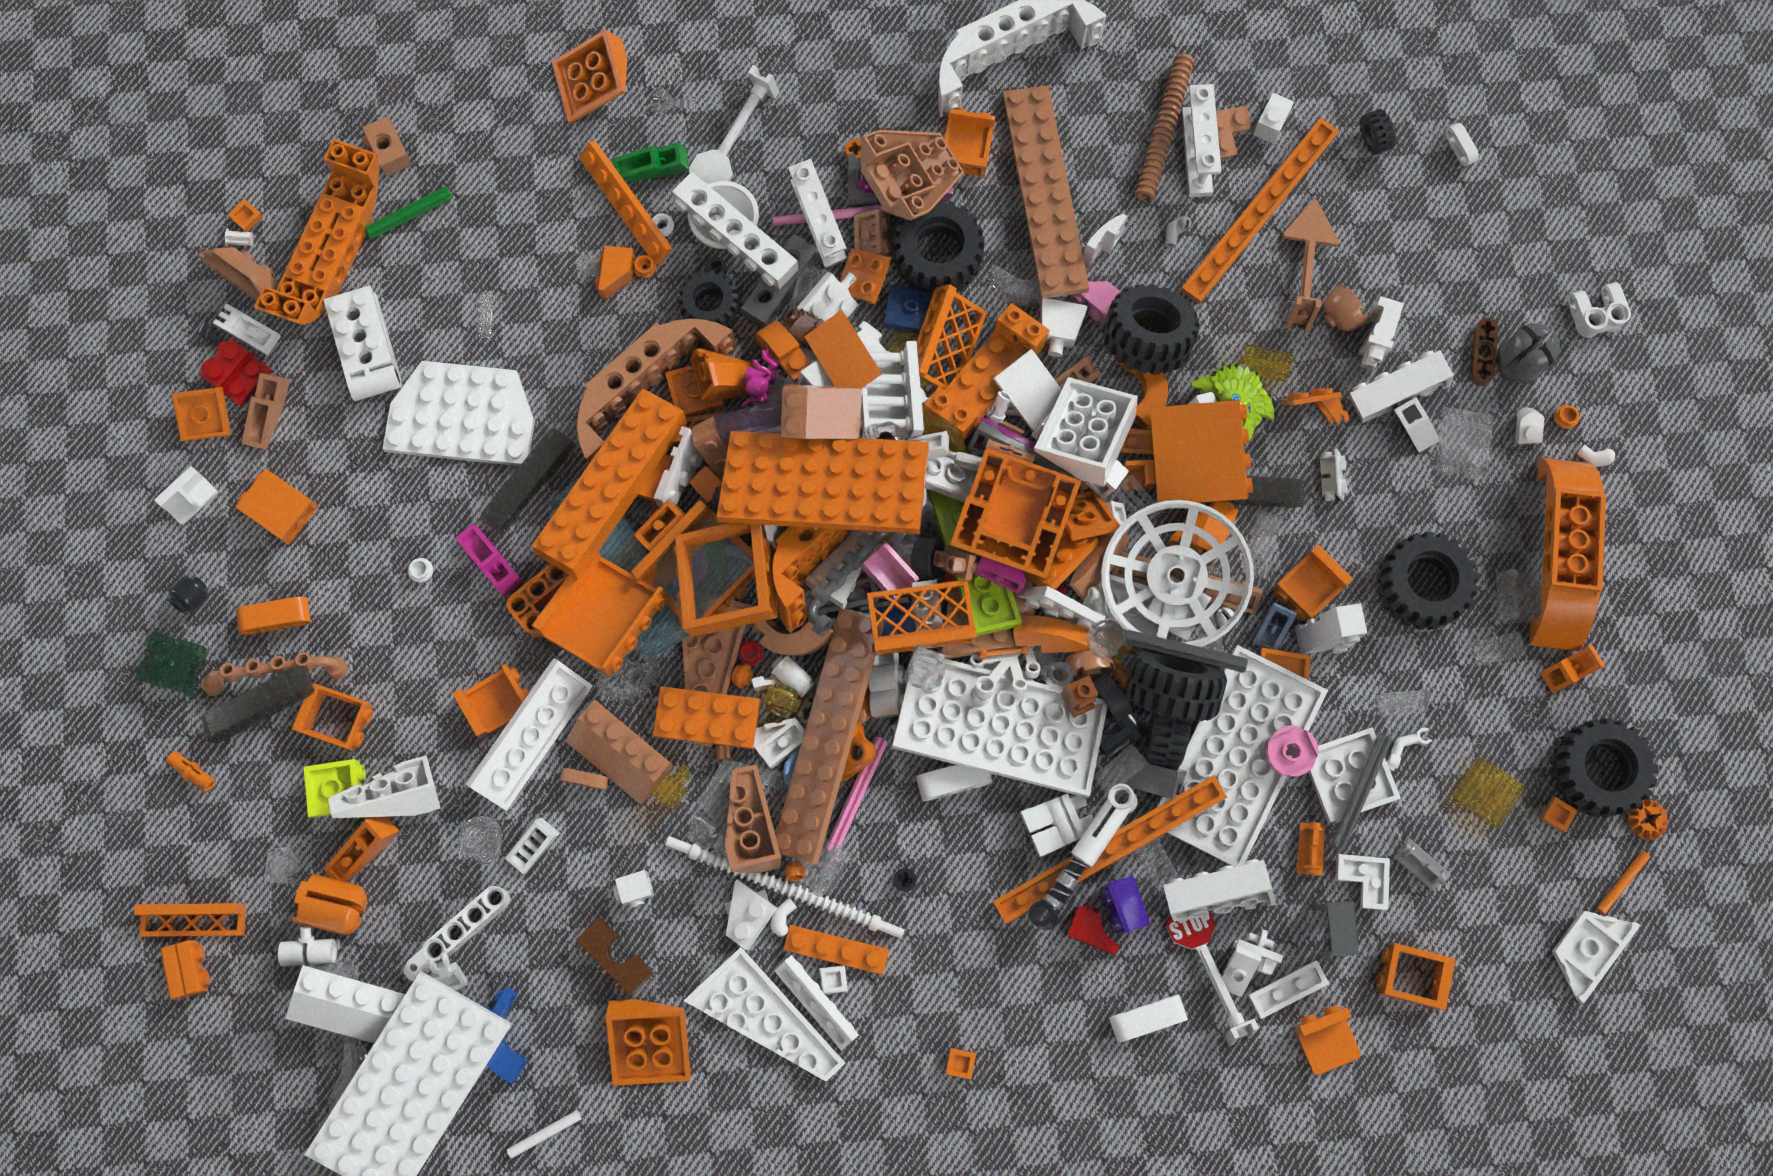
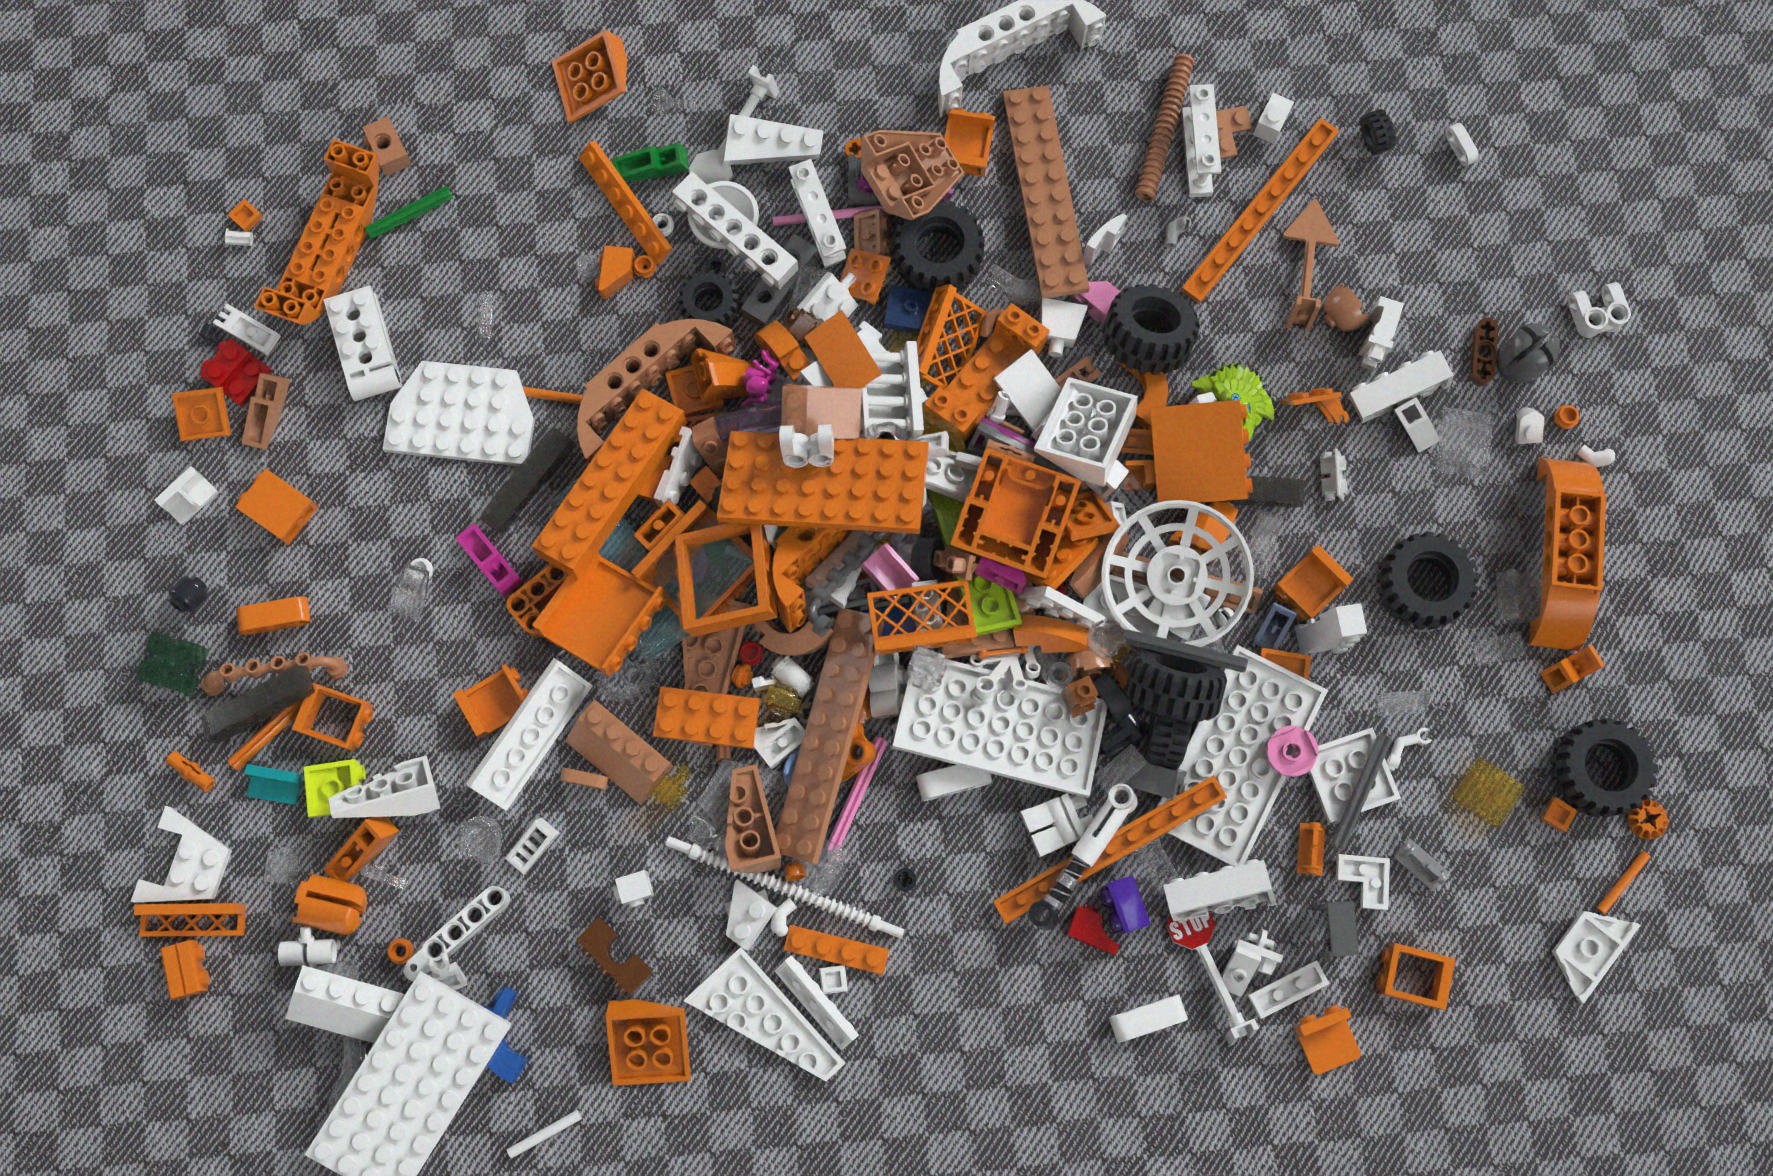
(195, 868): none -> white wing
(239, 270): nougat wedge -> none
(263, 736): none -> orange axle
(273, 784): none -> teal panel
(378, 873): none -> clear plate
(395, 945): none -> orange plate
(410, 593): none -> clear slope
(553, 395): none -> orange bar
(768, 141): none -> white wedge
(799, 449): none -> white piece
(960, 1063): orange plate -> none
(988, 321): none -> nougat arm
(1097, 595): white arm -> none
(1267, 362): clear yellow panel -> none

